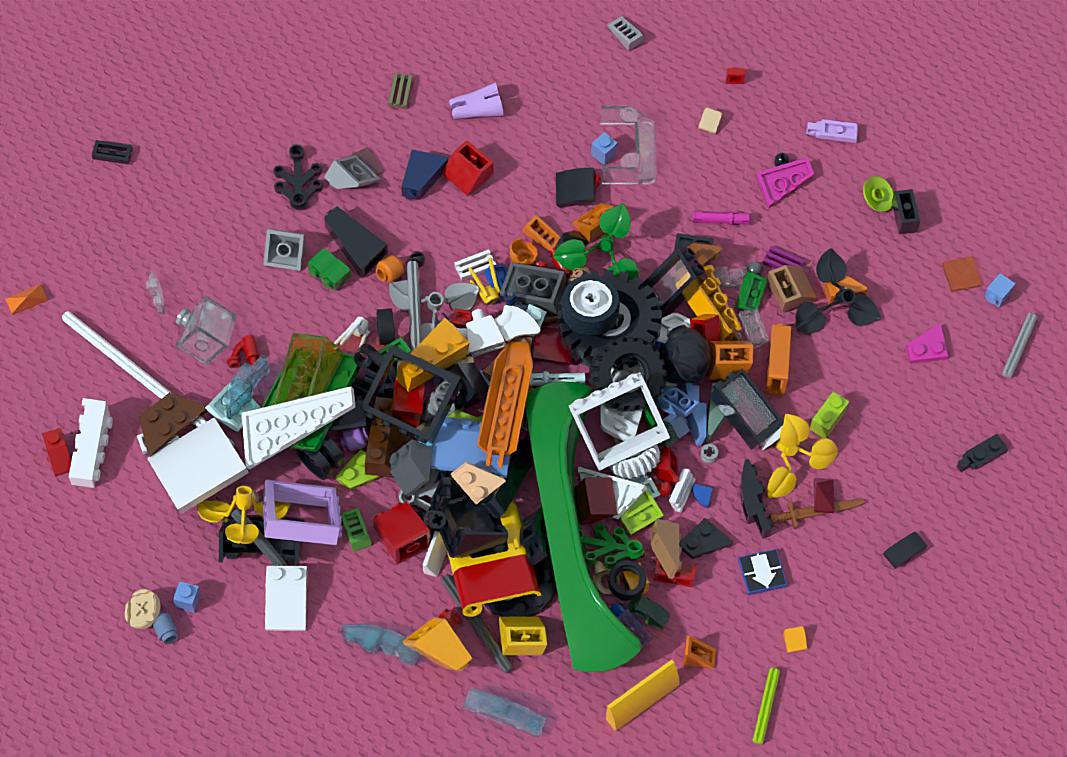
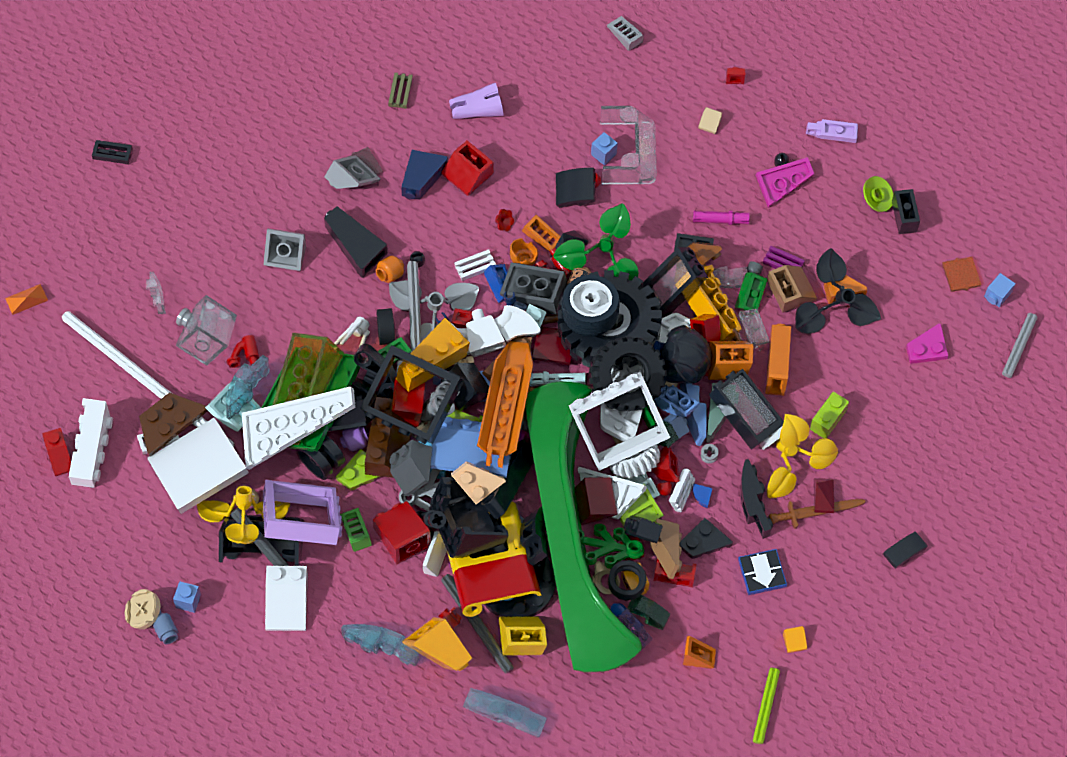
(298, 180): black plant -> none
(329, 269): green brick -> none
(487, 293): yellow plant -> none
(504, 220): none -> red plant
(588, 223): orange slope -> none
(642, 695): yellow slope -> none
(643, 528): none -> black brick
(982, 453): black hinge -> none

